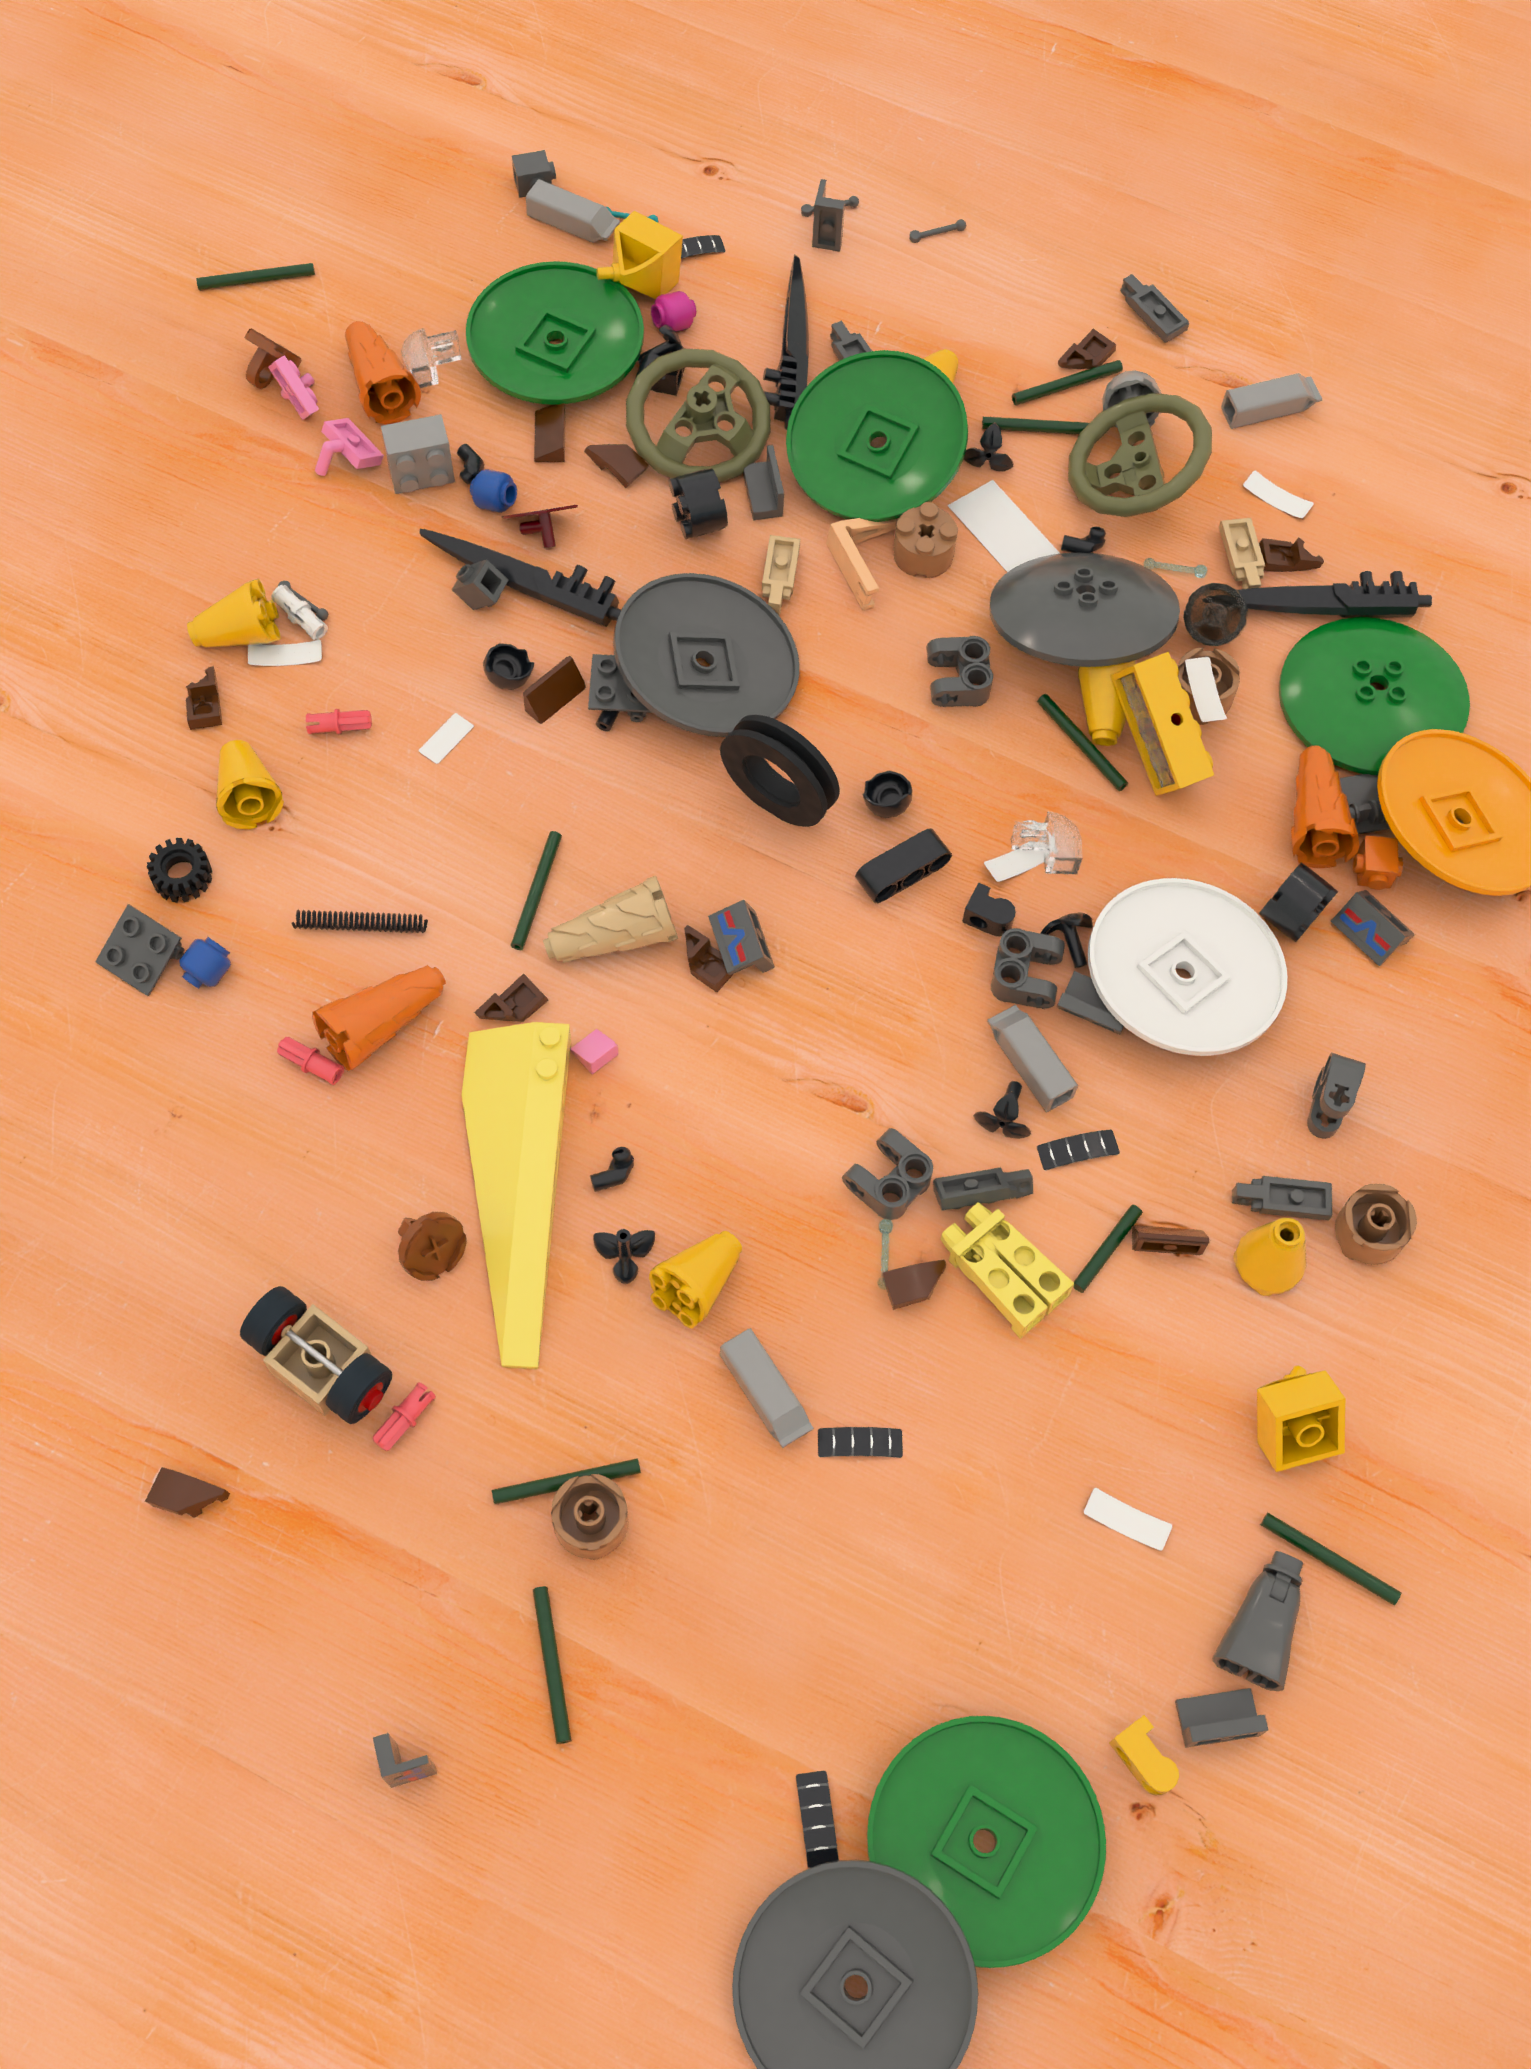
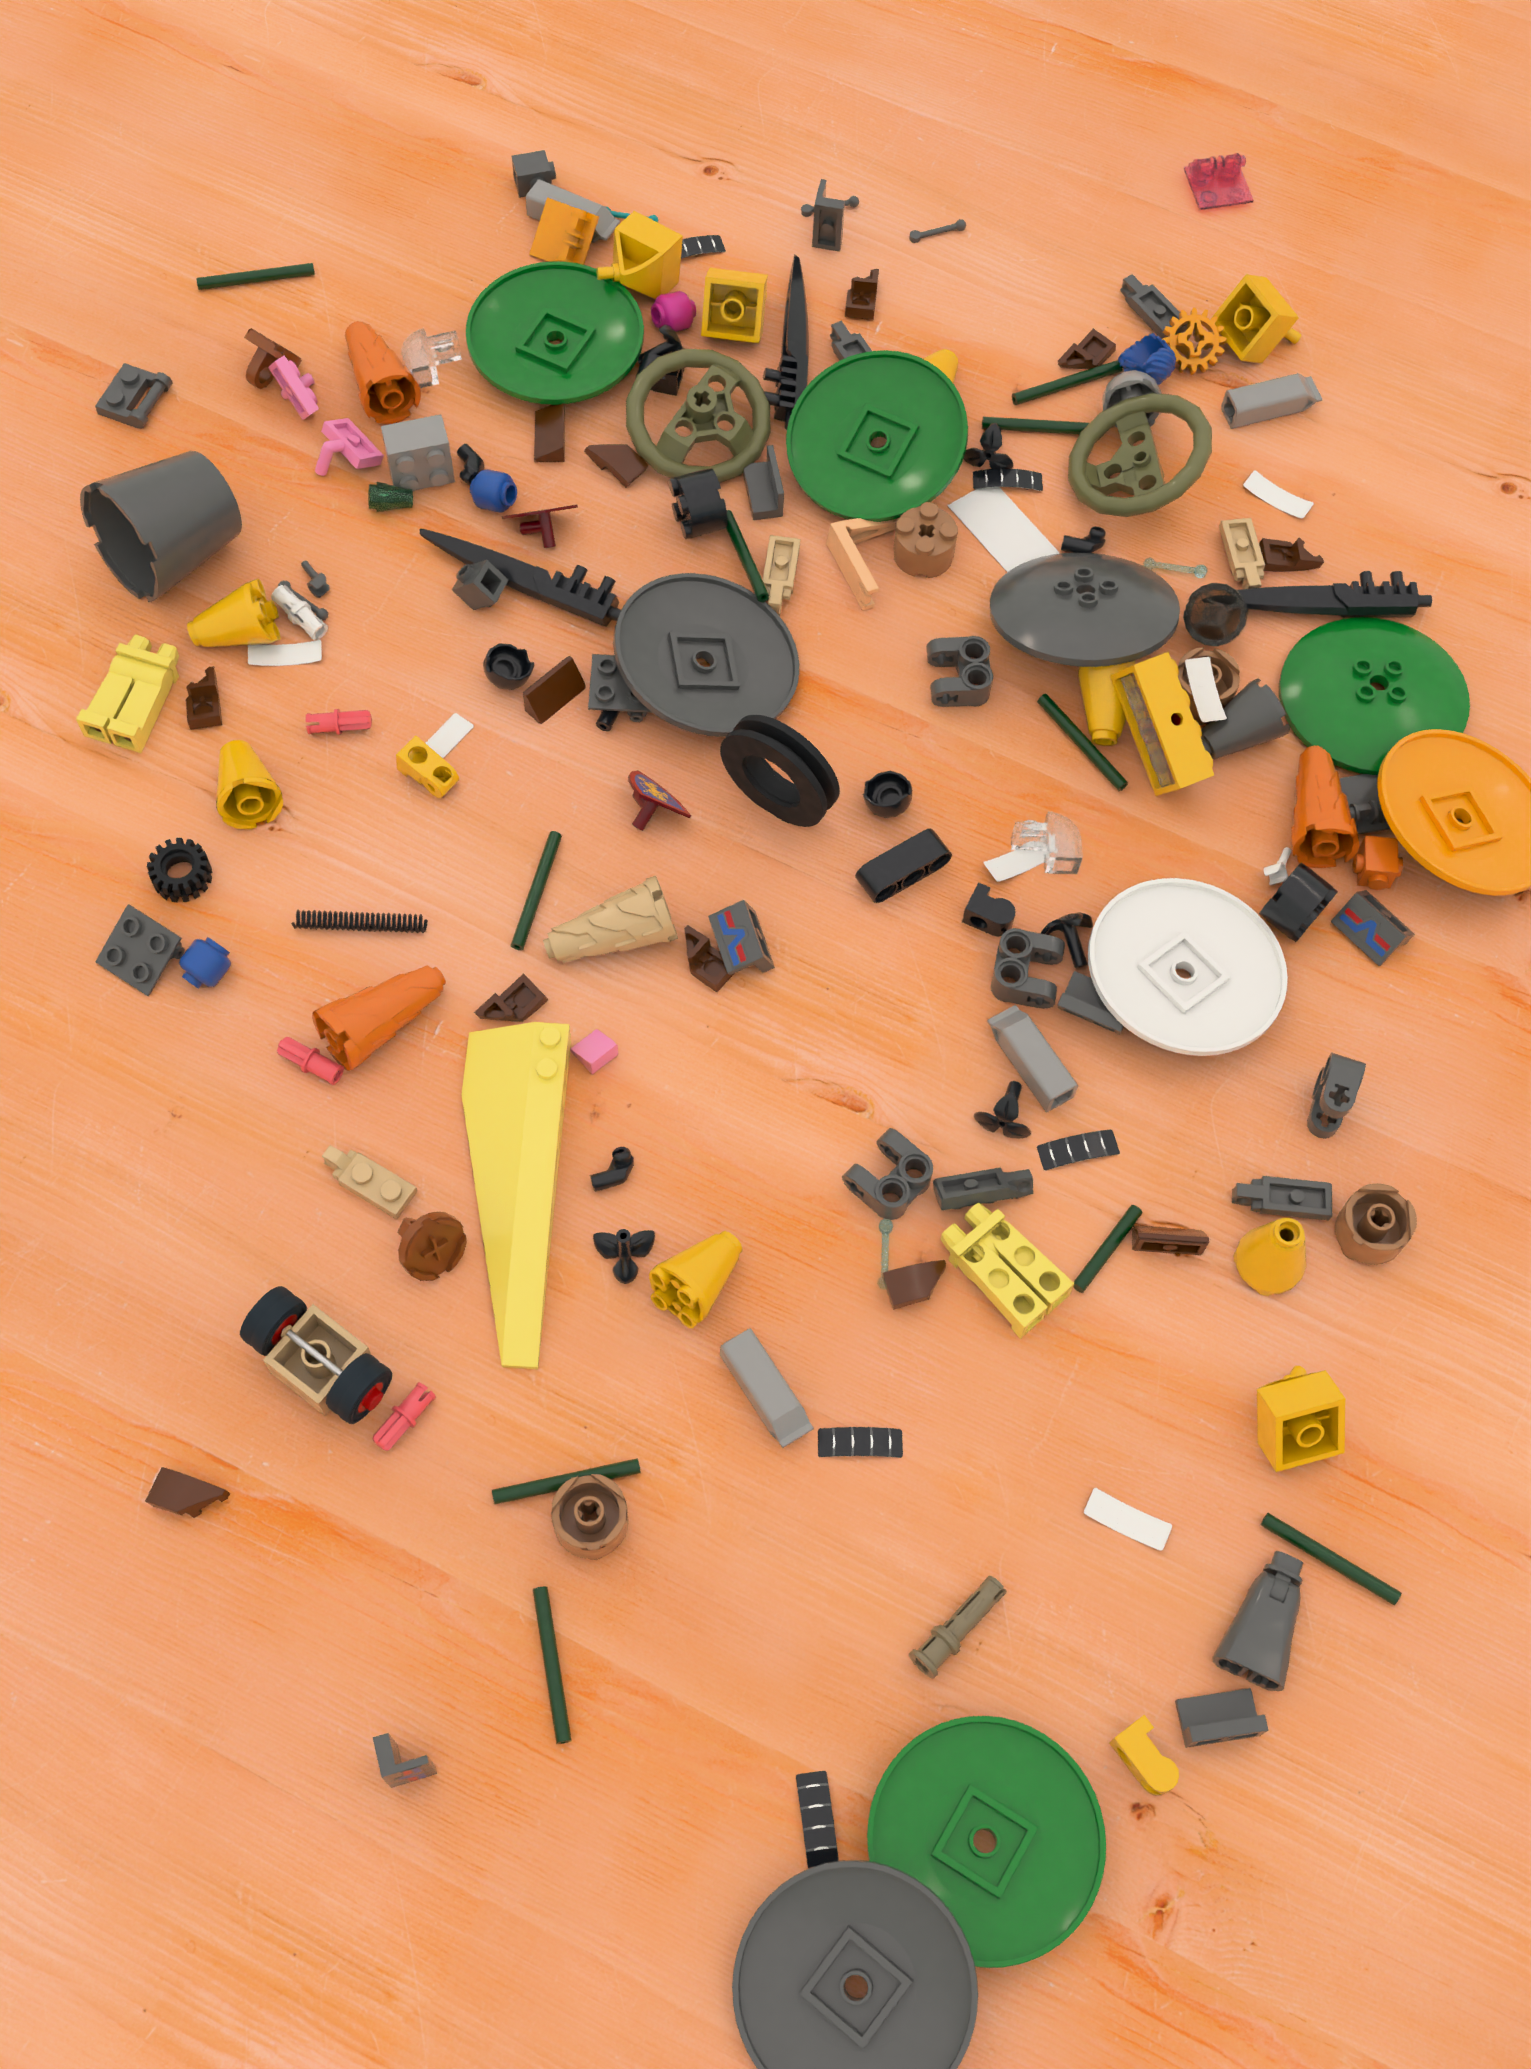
(127, 390): none -> dark grey plate
(131, 694): none -> light yellow hips
(161, 521): none -> dark grey cone
(318, 583): none -> dark grey hand
(370, 1181): none -> tan hinge
(388, 497): none -> clear green cone
(426, 767): none -> yellow leg
(563, 233): none -> light orange hinge
(650, 796): none -> shield
(734, 305): none -> yellow piece
(746, 558): none -> dark green piece
(862, 296): none -> reddish brown slope
(947, 1637): none -> dark tan pin
(1007, 478): none -> black sticker
(1149, 356): none -> blue hair
(1206, 340): none -> light orange gear
(1218, 181): none -> clear pink hinge
(1251, 720): none -> dark grey cone
(1256, 319): none -> yellow piece
(1278, 872): none -> white hand

